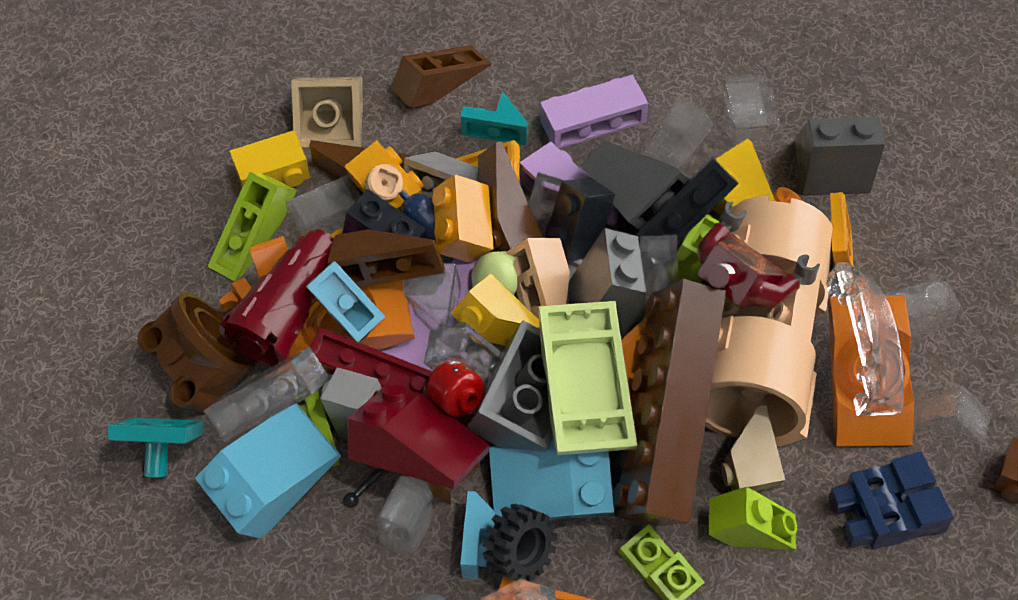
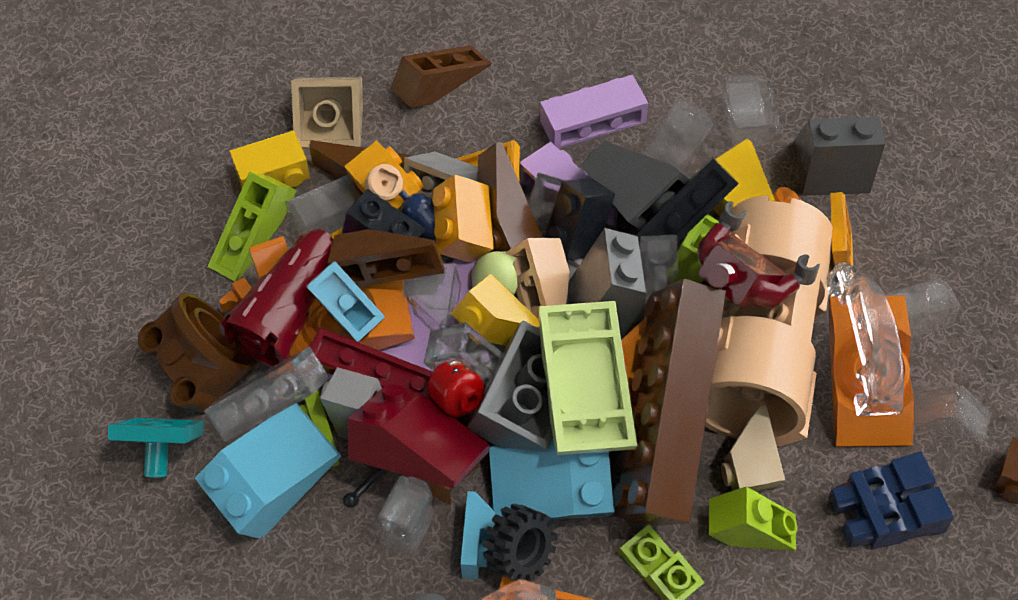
(498, 125): teal slope -> none

